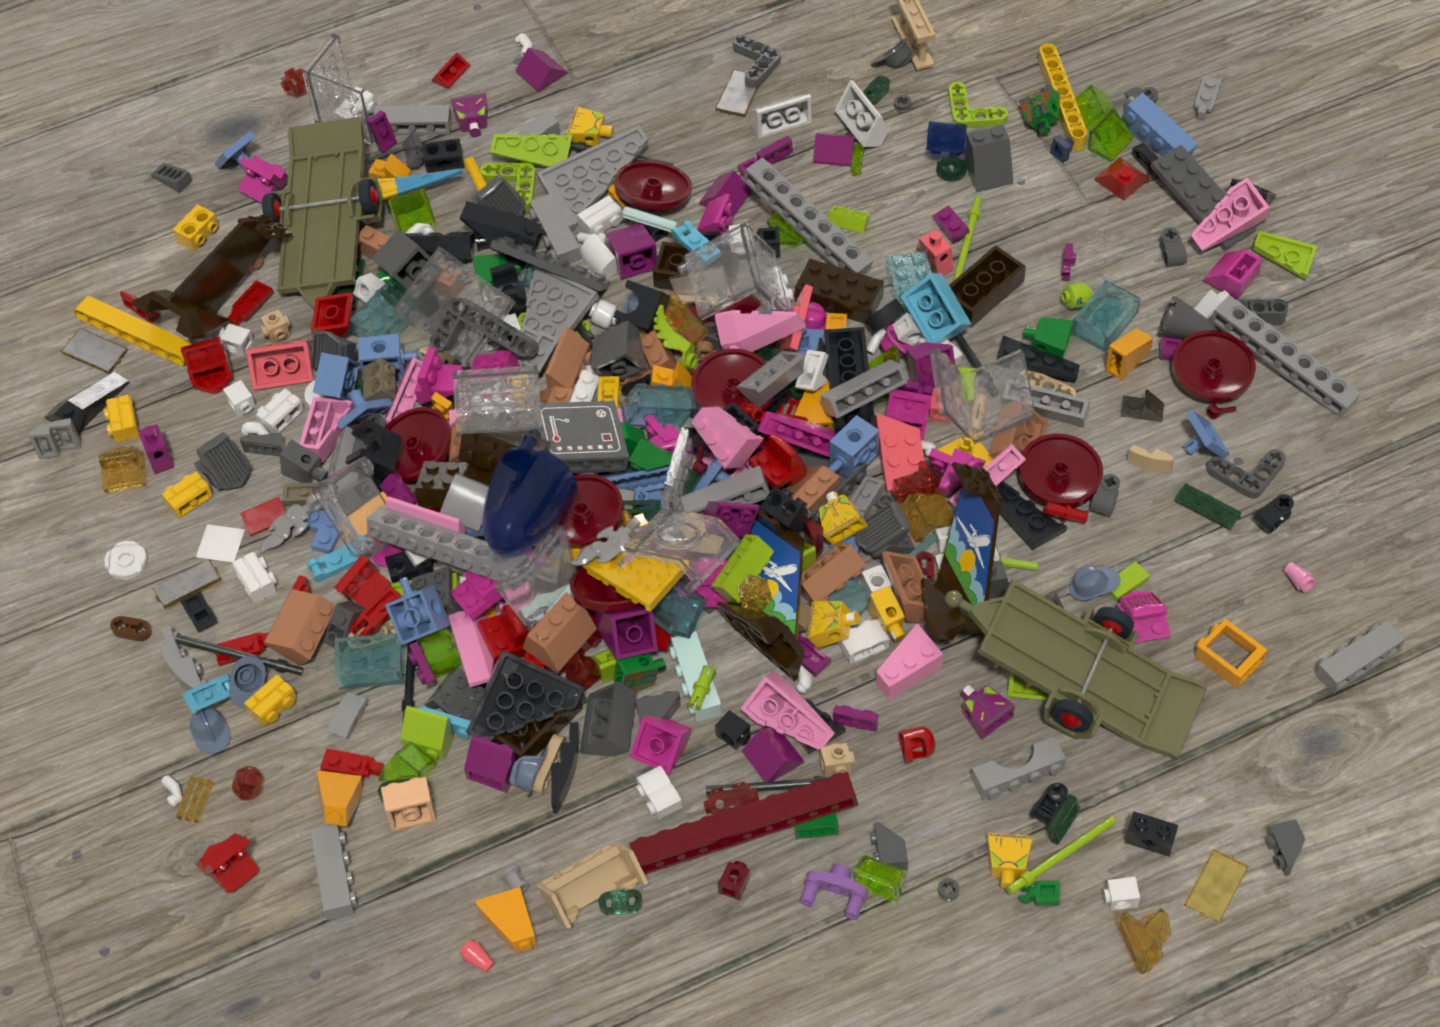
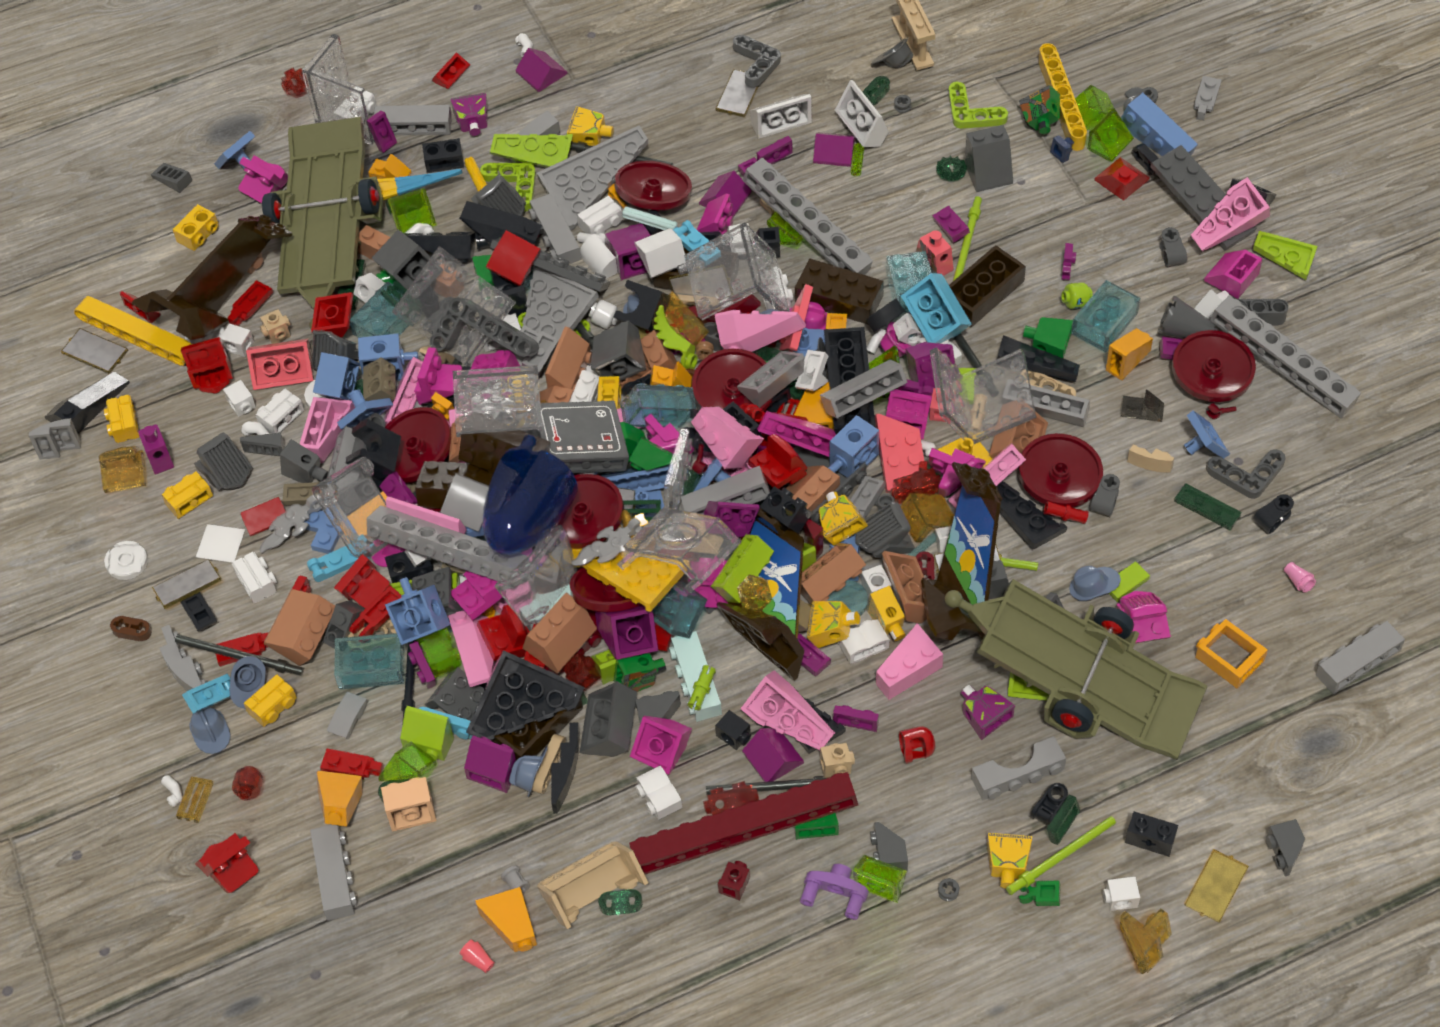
(412, 148): dark grey plate -> none
(513, 258): none -> red slope
(661, 252): none -> white slope
(805, 680): white arm -> none
(849, 218): lime slope -> none
(946, 138): clear blue bracket -> none

